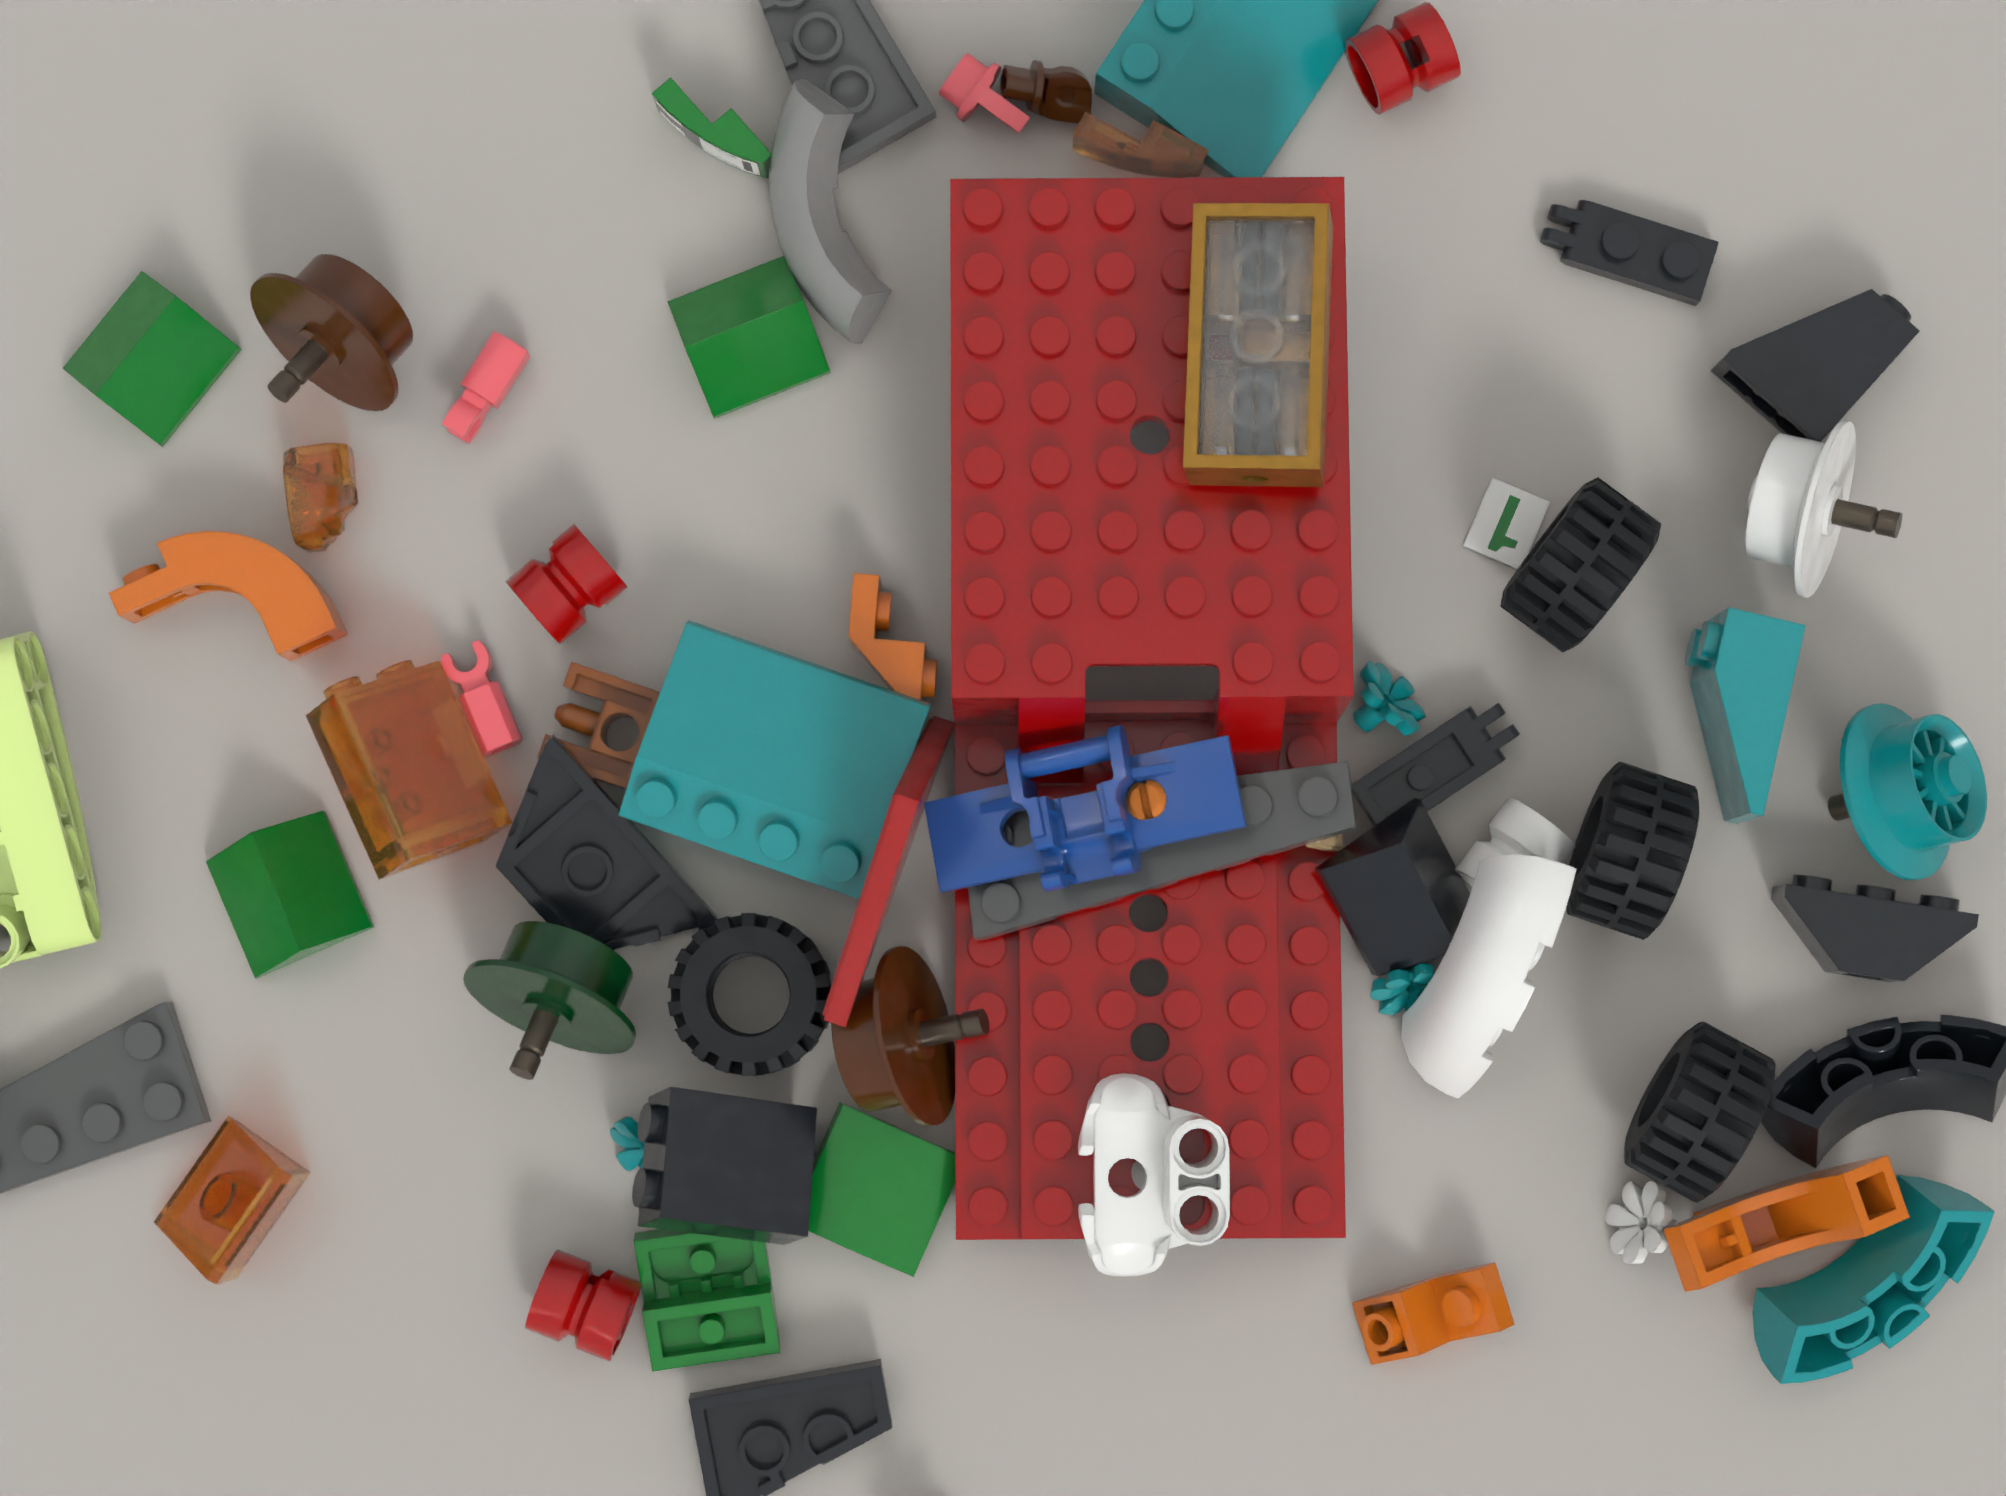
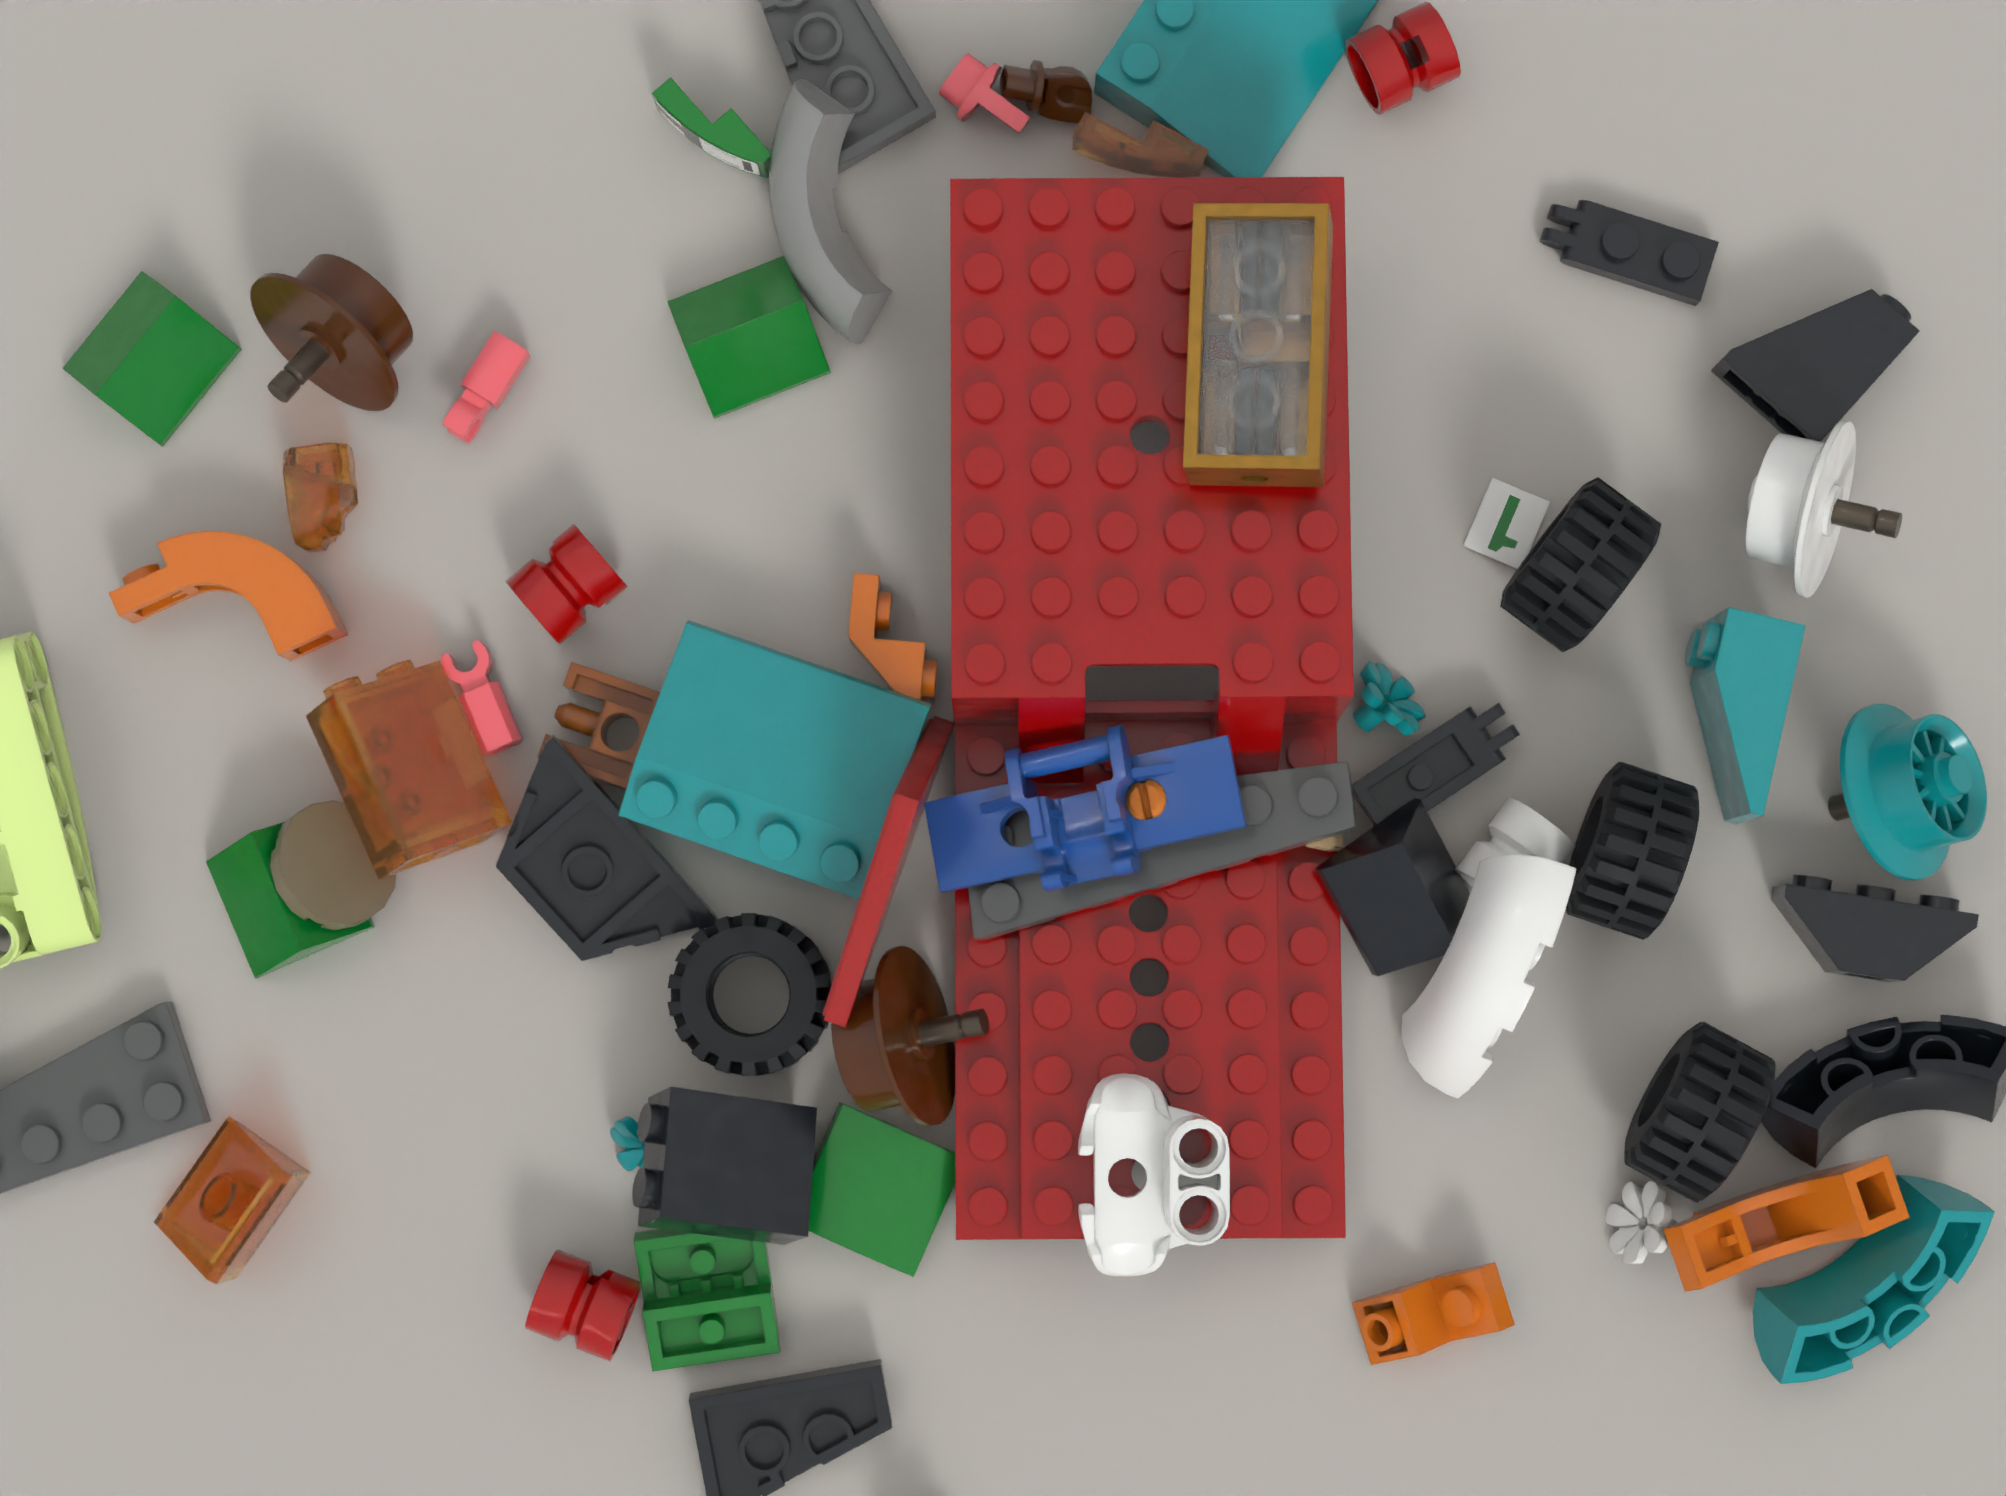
(325, 868): none -> dark tan tile
(557, 991): dark green piece -> none
(1401, 988): teal plant -> none

